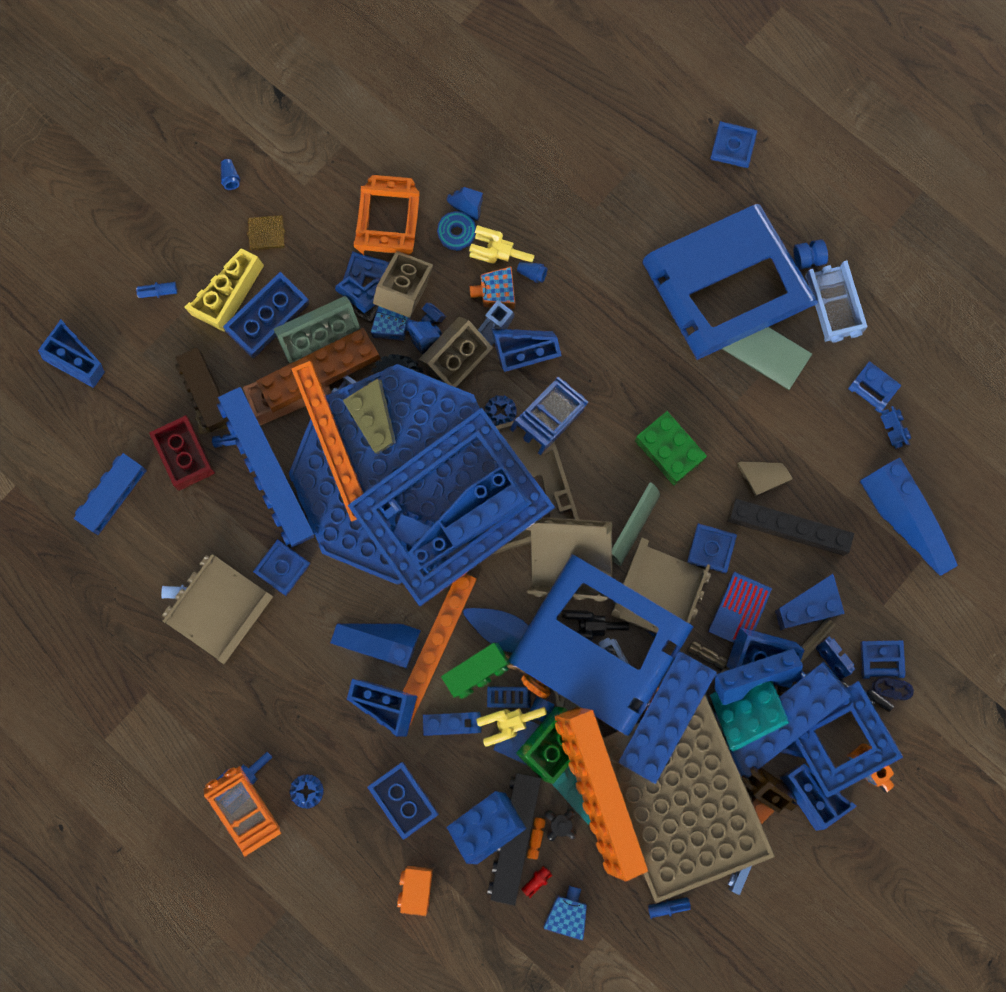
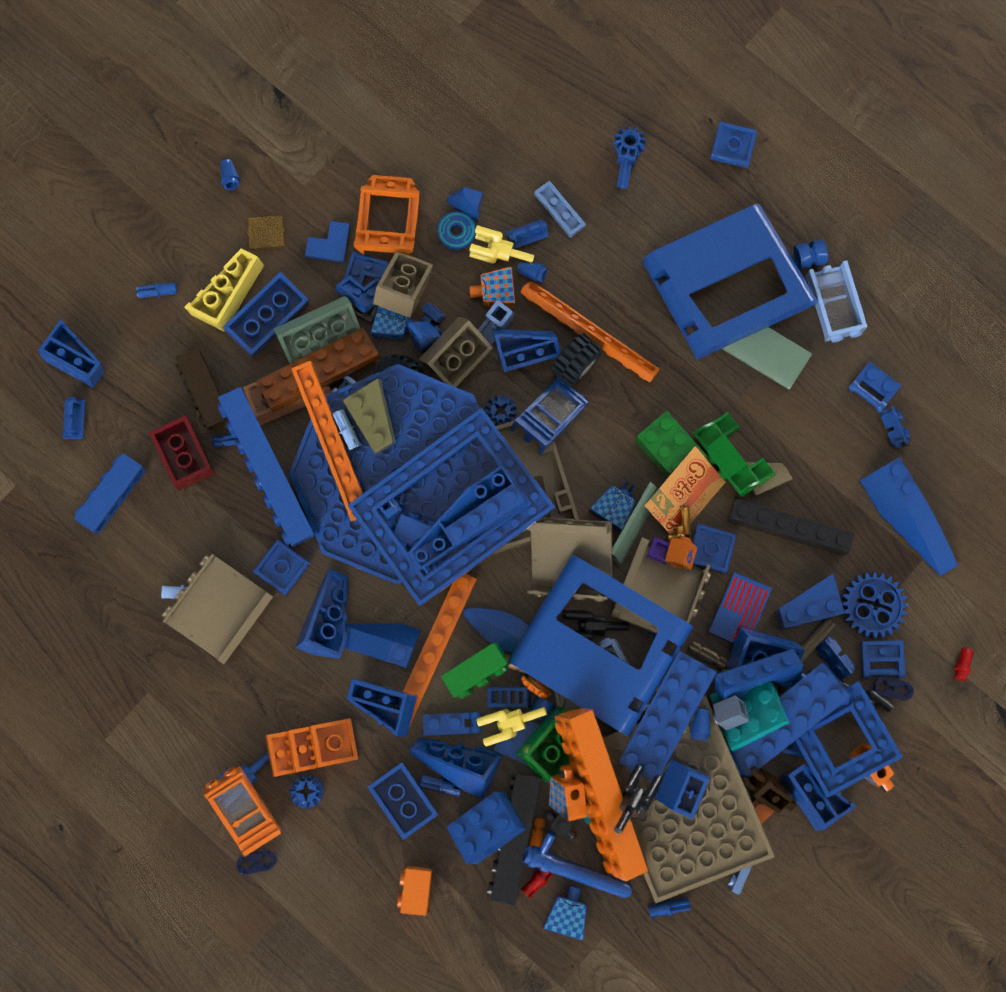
(74, 418): none -> blue hinge
(257, 867): none -> clear blue beam
(311, 747): none -> orange slope
(325, 625): none -> blue wedge
(333, 247): none -> blue tile
(346, 429): none -> light blue axle
(439, 785): none -> blue axle
(465, 767): none -> blue wedge
(528, 233): none -> blue hinge
(546, 861): none -> blue cylinder
(559, 209): none -> medium blue plate
(567, 795): none -> orange torso
(576, 359): none -> black wheel
(580, 325): none -> orange plate
(615, 505): none -> torso
(627, 153): none -> blue gear
(635, 798): none -> black plant
(658, 550): none -> dark purple plate
(681, 553): none -> orange brick
(682, 530): none -> pearl gold hose
(682, 788): none -> blue slope
(689, 485): none -> clear orange sticker
(701, 725): none -> blue cone
(730, 713): none -> sand blue brick
(732, 466): none -> green bracket
(870, 622): none -> blue gear
(962, 668): none -> red pin

